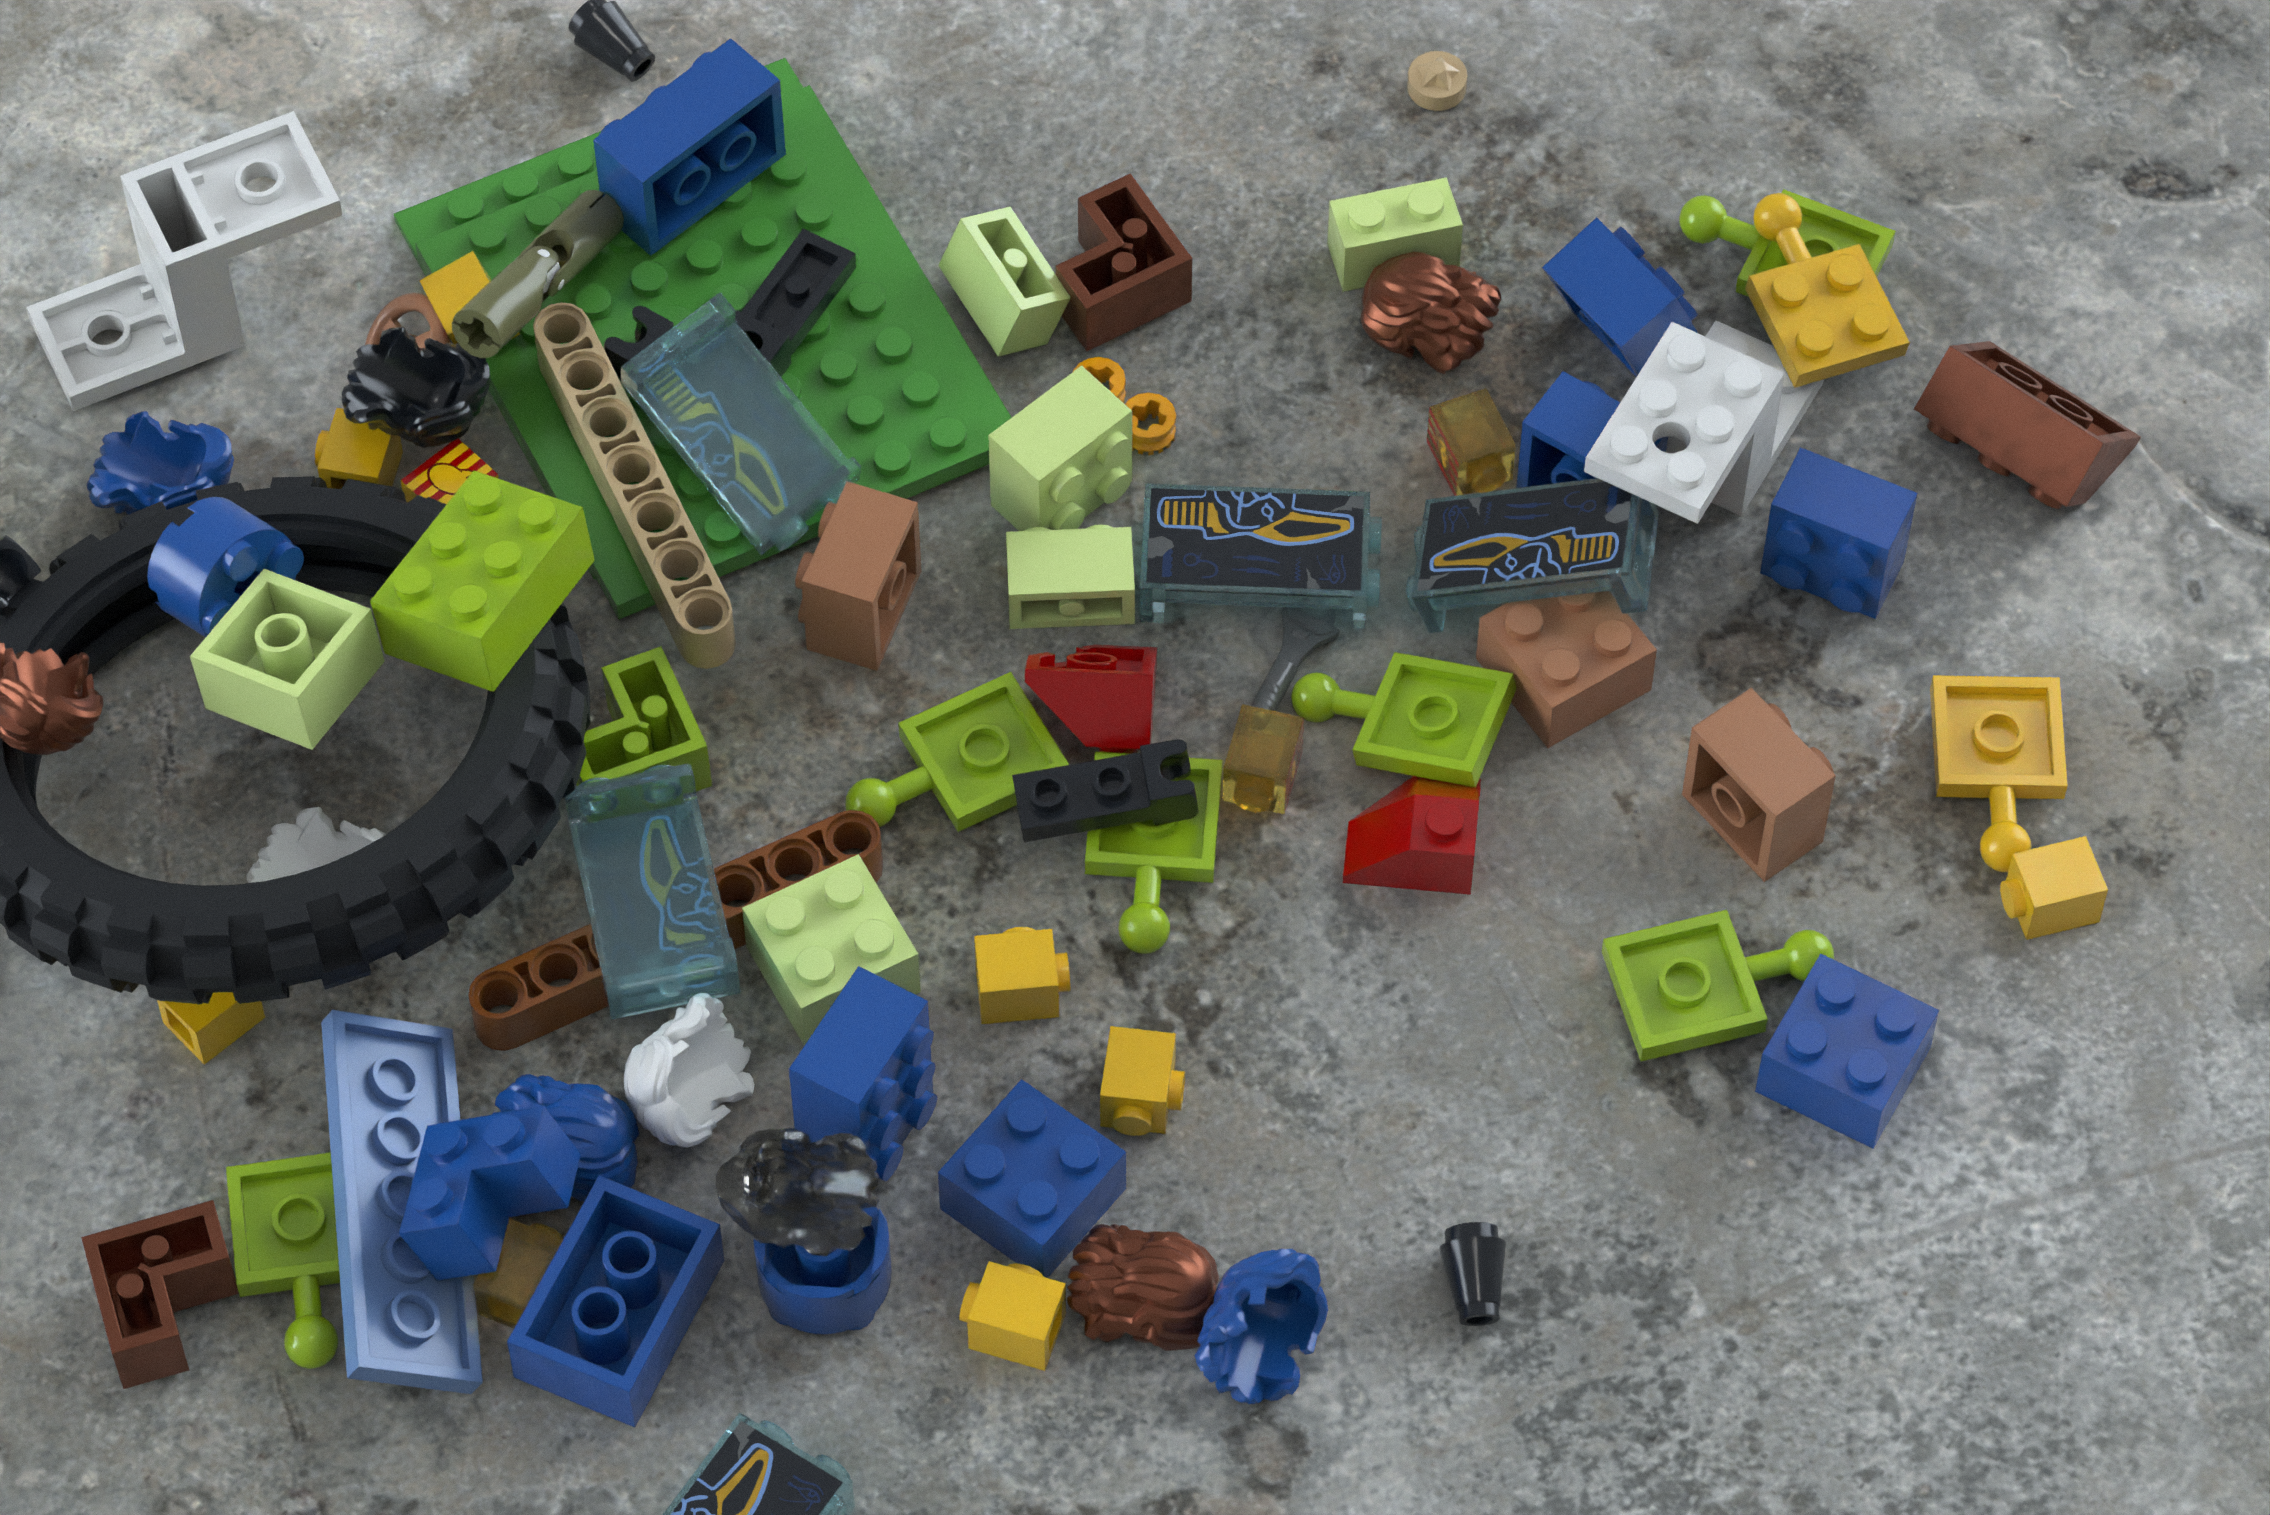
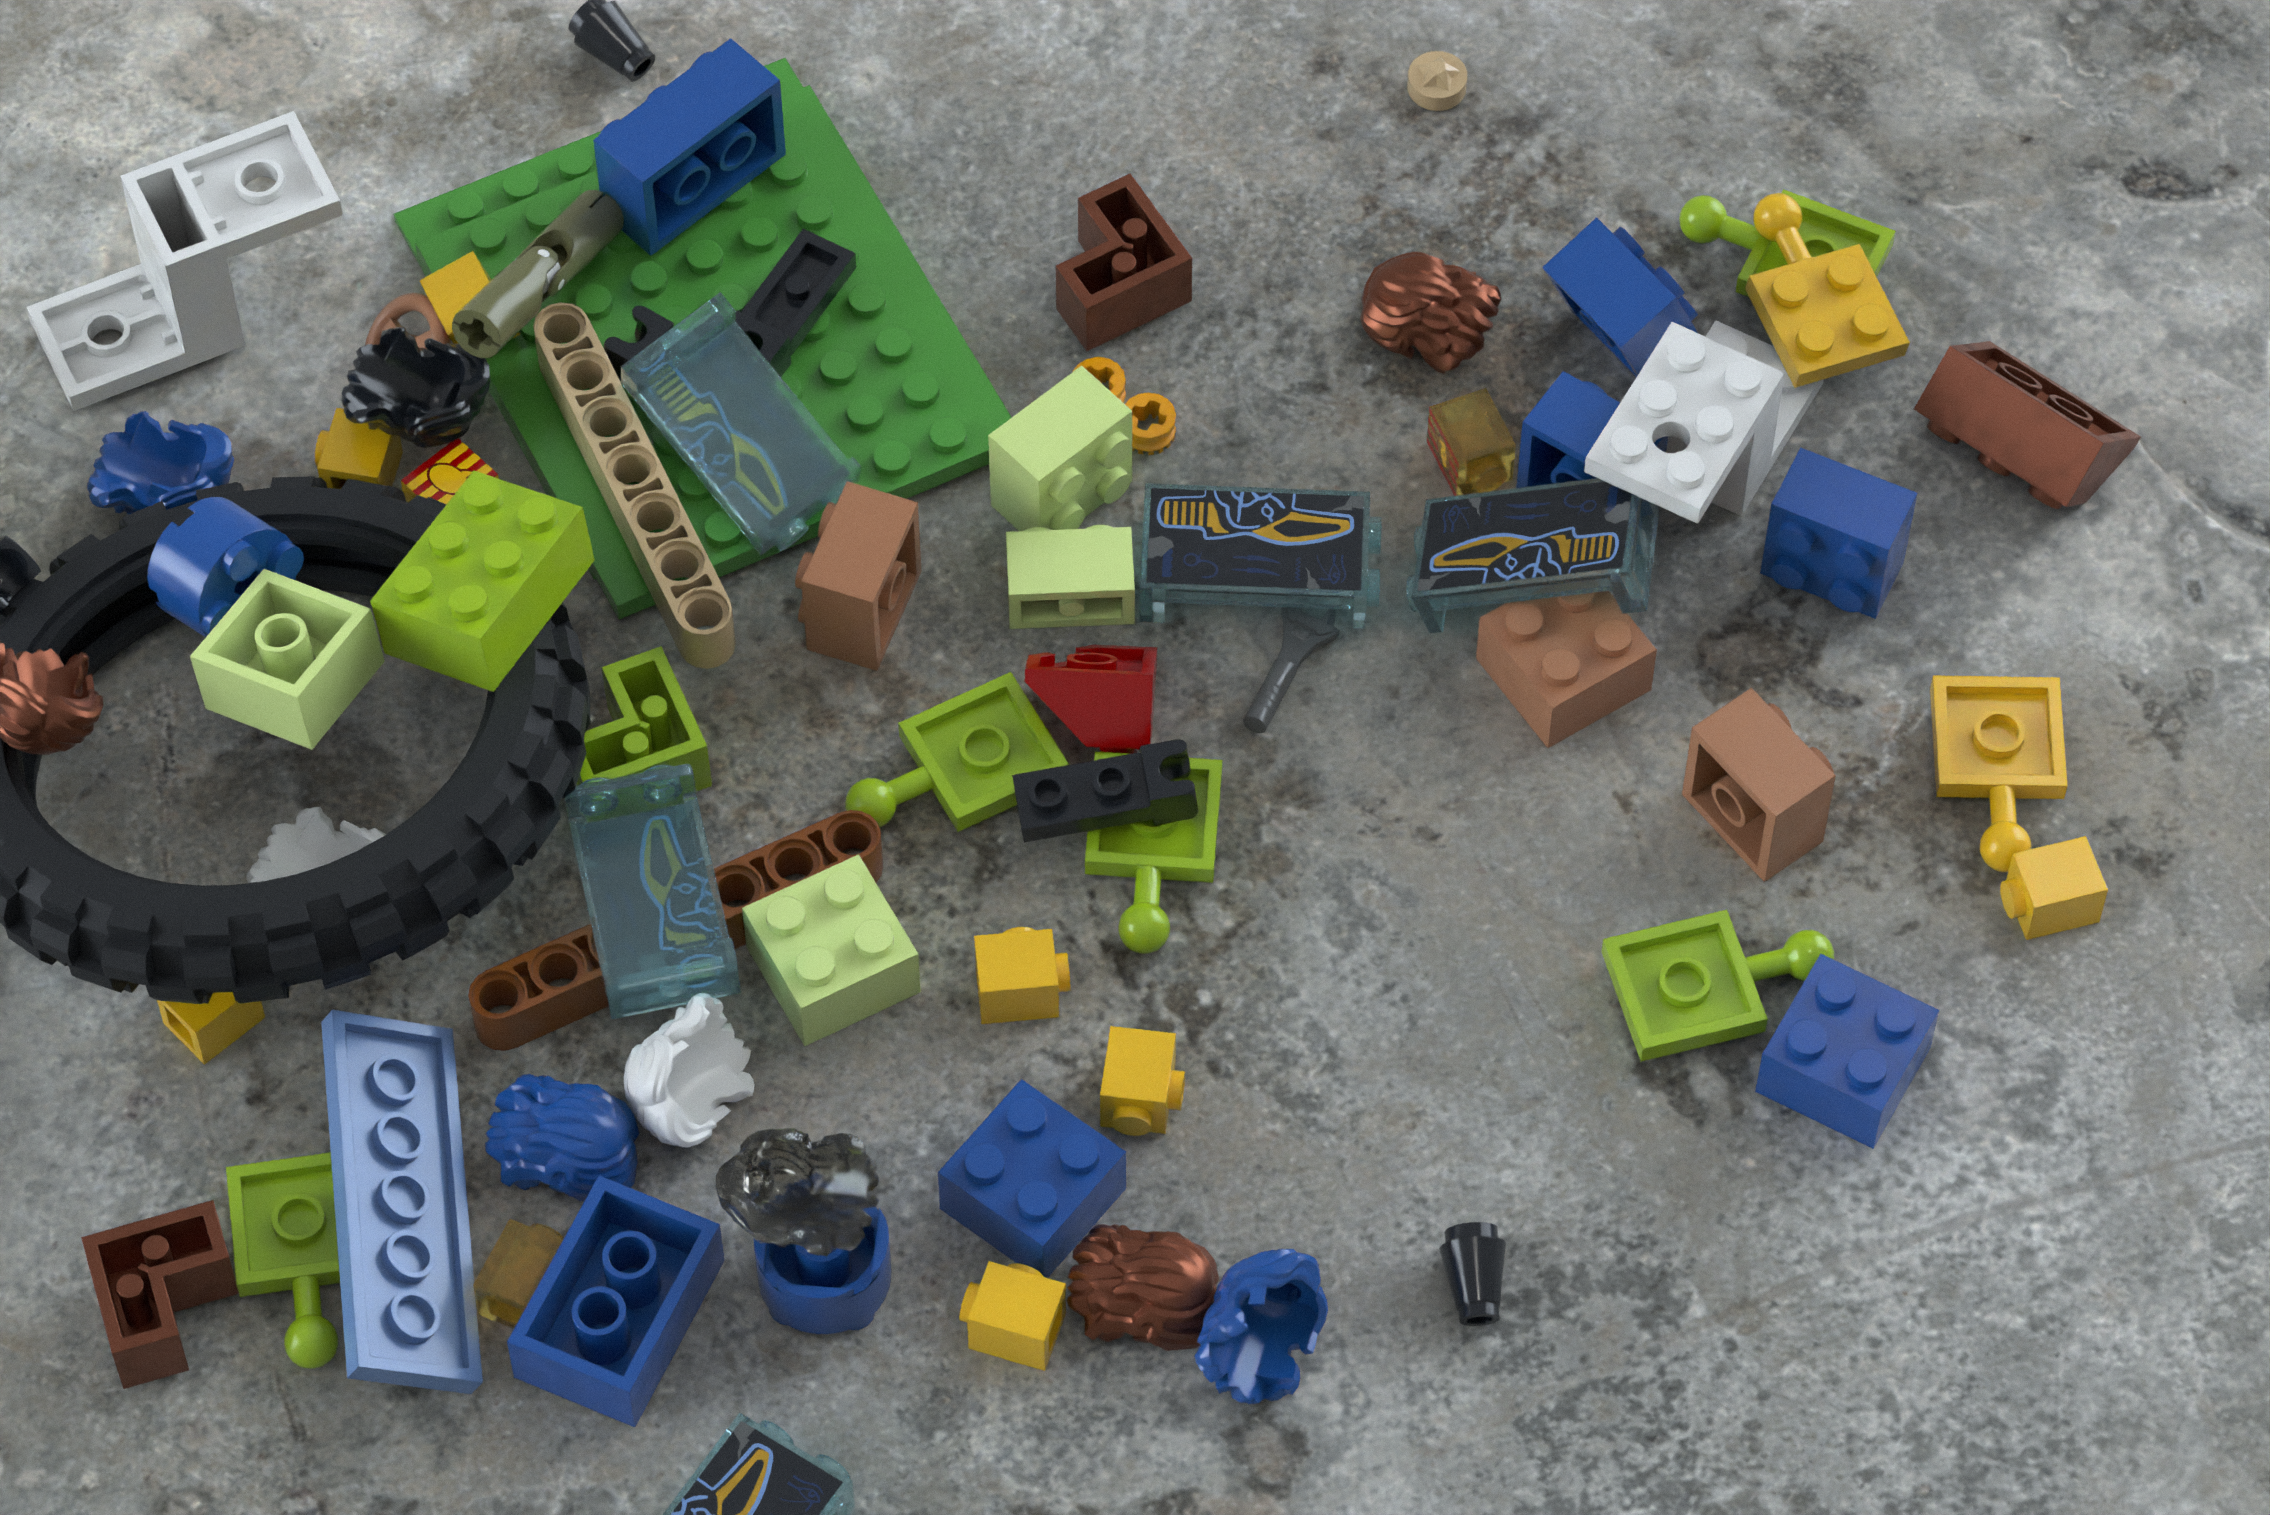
(476, 1178): blue brick -> none
(867, 1069): blue brick -> none
(1004, 281): yellowish green brick -> none
(1263, 759): clear yellow brick -> none
(1389, 223): yellowish green brick -> none
(1416, 838): red slope -> none
(1425, 718): lime plate -> none

